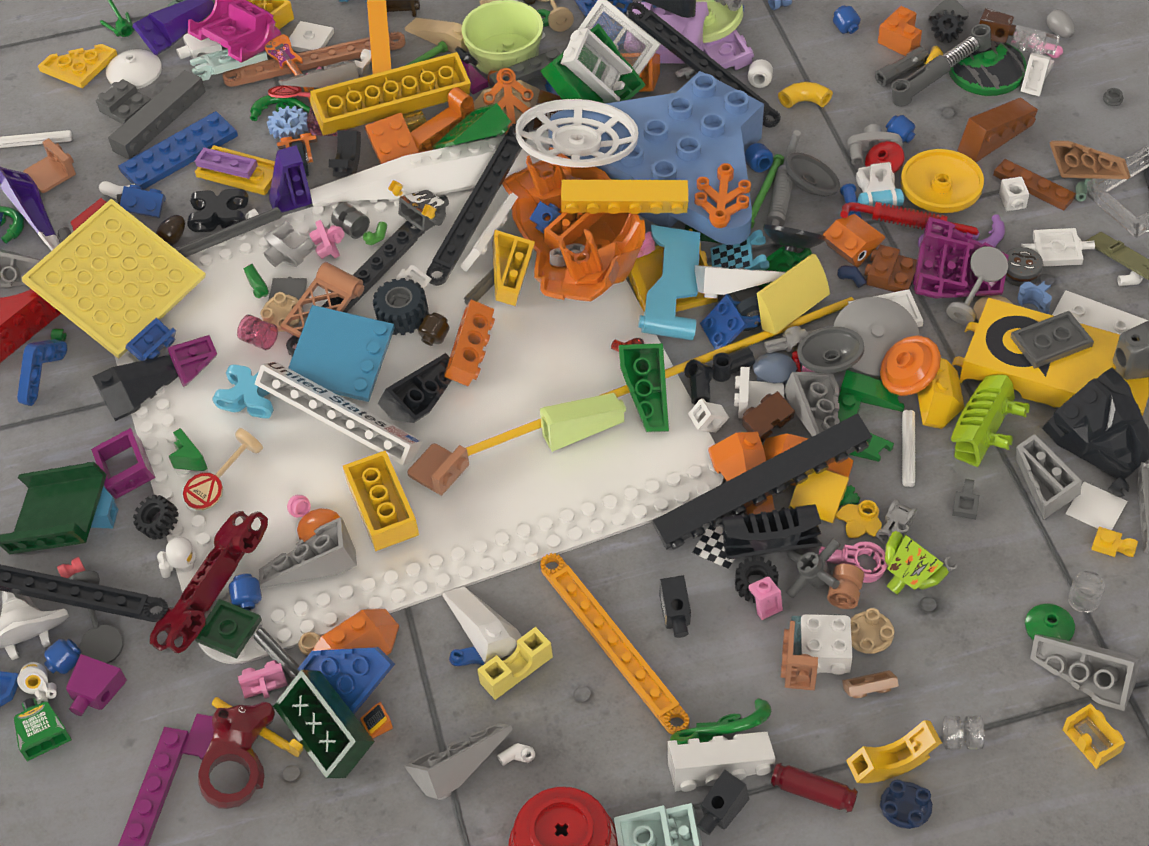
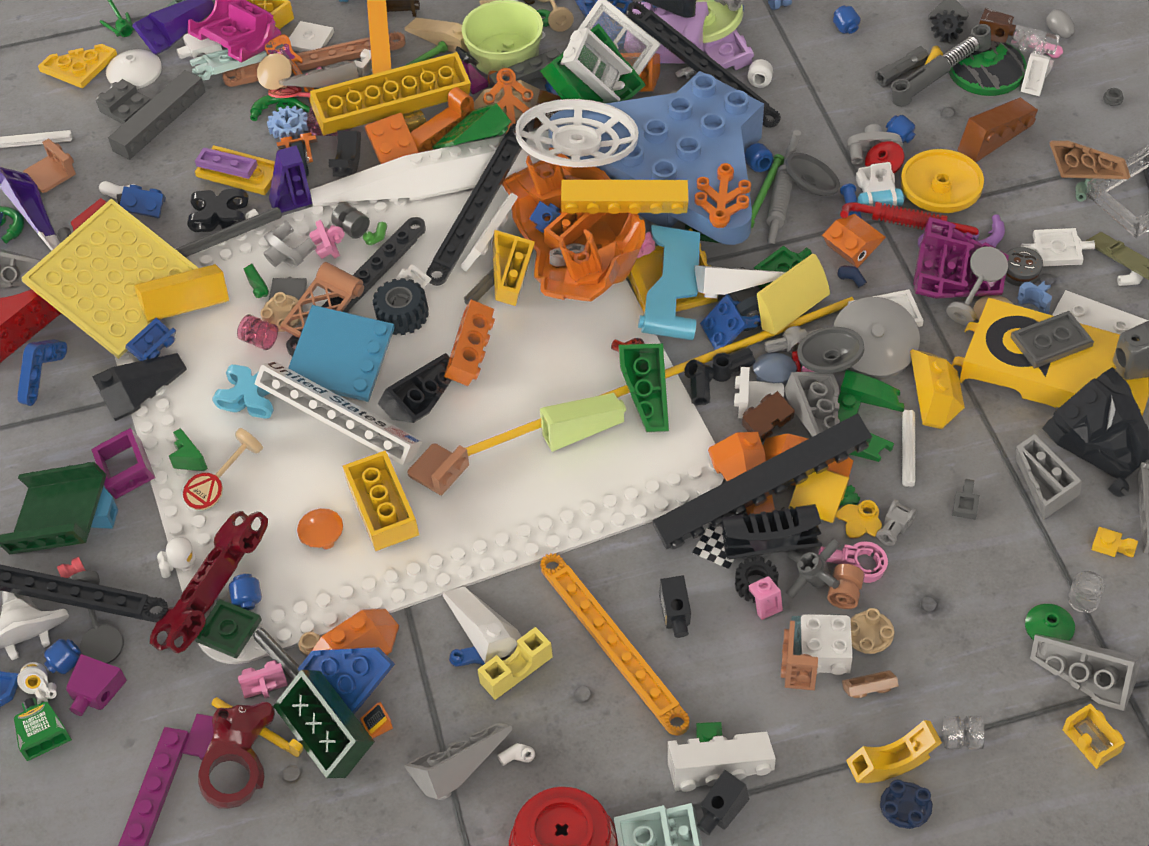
(58, 334): green hand -> none
(149, 510): black tyre -> none
(171, 229): dark brown animal -> none
(177, 150): blue plate -> none
(182, 292): none -> yellow slope
(192, 357): magenta wing -> none
(272, 69): none -> tan dish
(298, 506): bright pink plate -> none
(320, 556): light grey wedge -> none
(420, 208): torso -> none
(433, 329): dark brown head -> none
(708, 416): white brick -> none
(727, 724): green plant -> none
(740, 254): medium azure flag -> none
(793, 238): black dish -> none
(805, 92): yellow cylinder -> none
(814, 787): dark red axle -> none
(890, 269): dark orange plate -> none
(899, 31): orange brick -> none
(910, 365): orange piece -> none
(912, 563): lime torso -> none
(982, 418): lime piece -> none
(1014, 193): white brick -> none
(1036, 184): dark orange plate -> none
(1096, 507): white piece -> none

